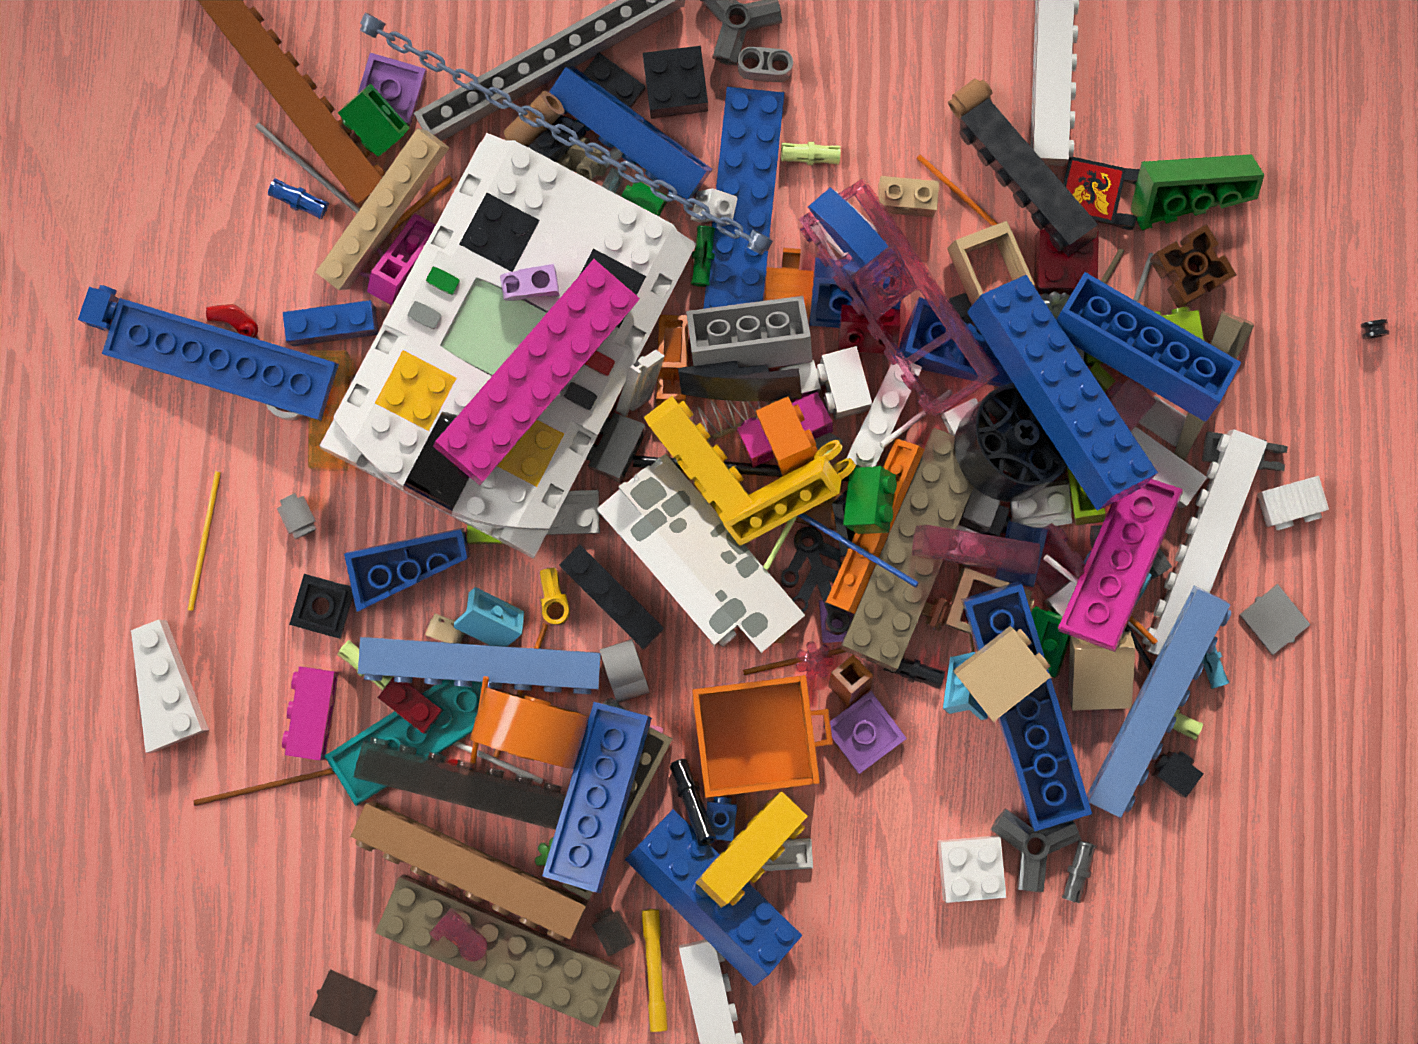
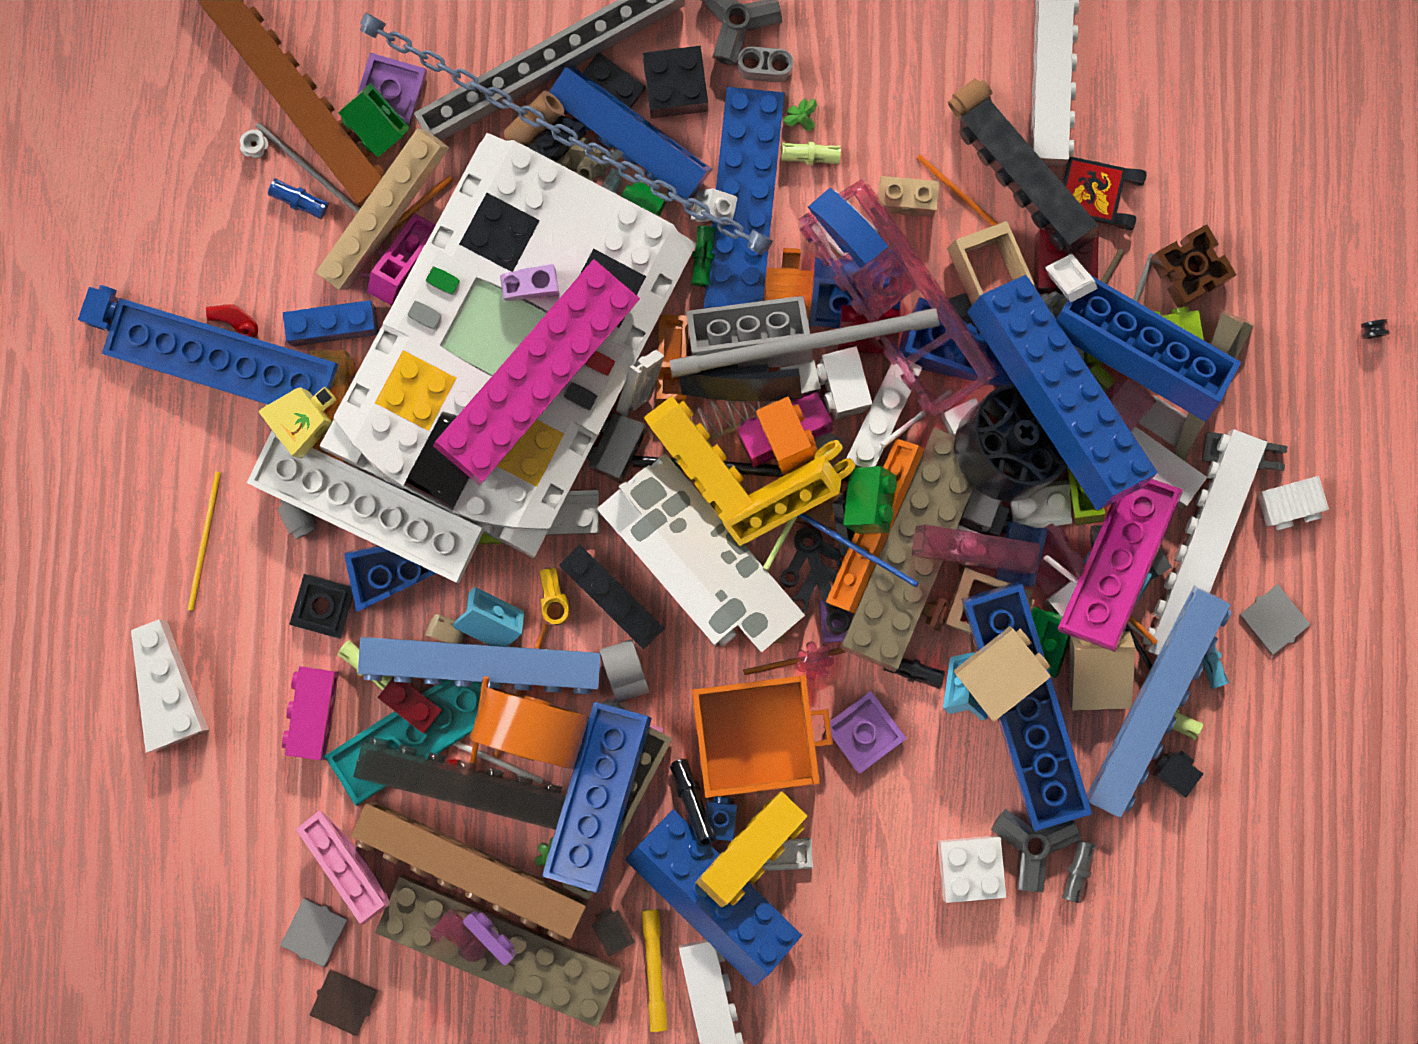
(253, 136): none -> white plate
(263, 786): dark orange piece -> none
(299, 419): none -> light yellow torso
(314, 932): none -> light grey piece
(344, 867): none -> bright pink window
(368, 508): none -> white plate
(482, 928): none -> medium lavender plate
(801, 114): none -> bright green plant
(850, 680): dark orange brick -> none
(912, 321): none -> light grey piece
(1071, 278): none -> white tile
(1193, 186): green wedge -> none

